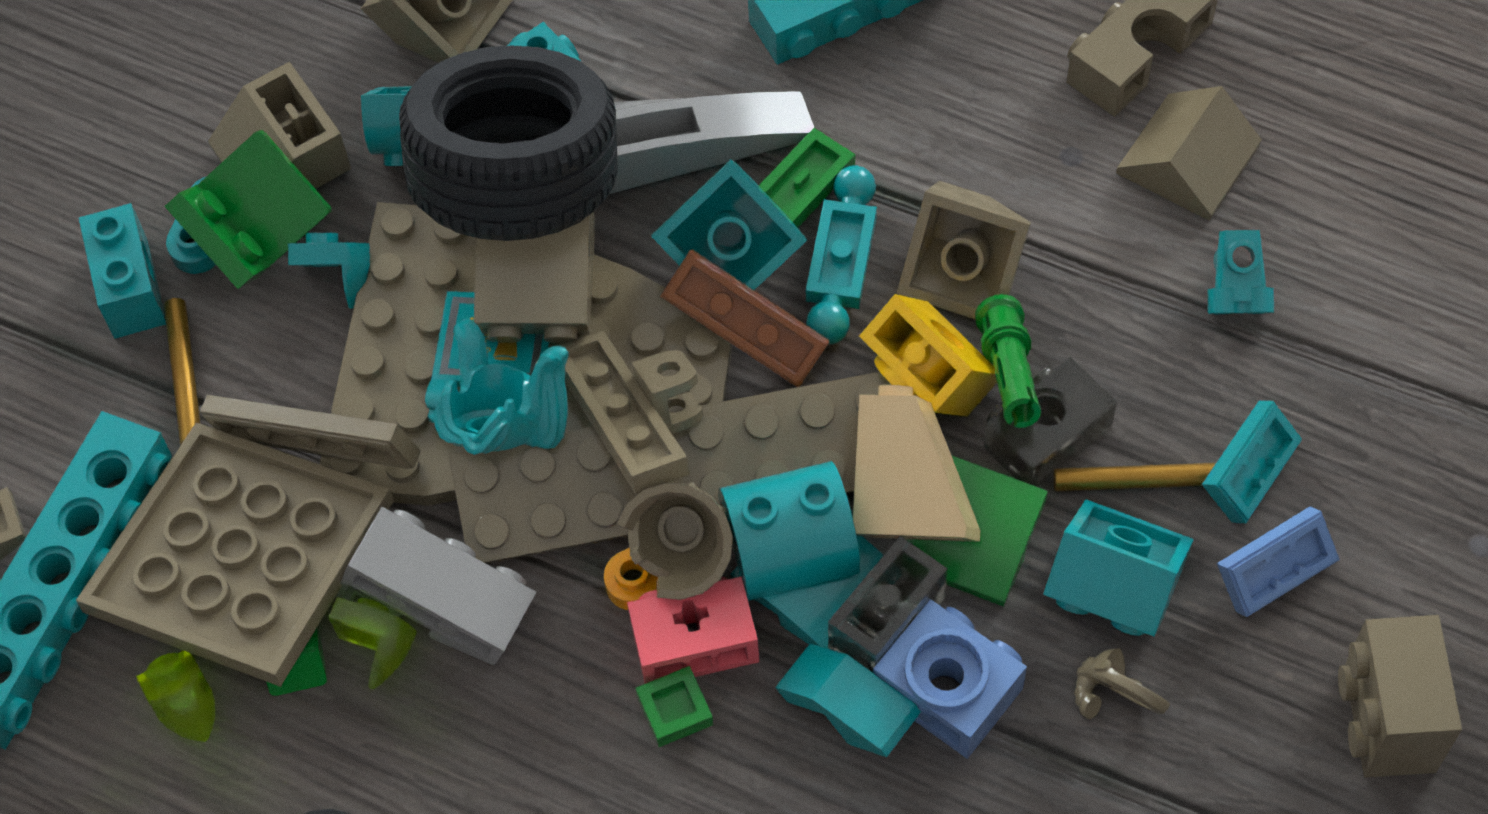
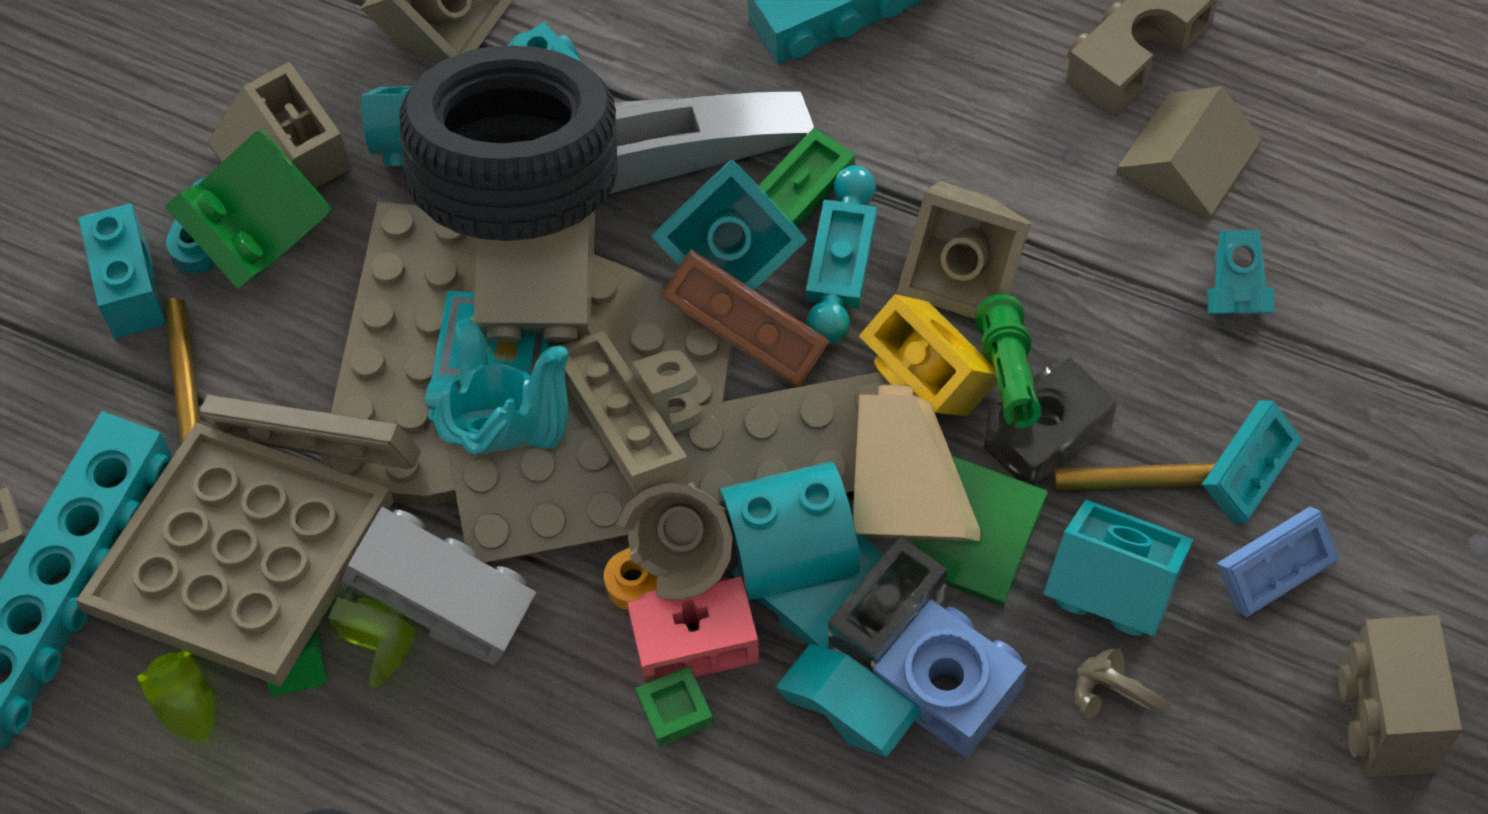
(326, 251): teal plate -> none

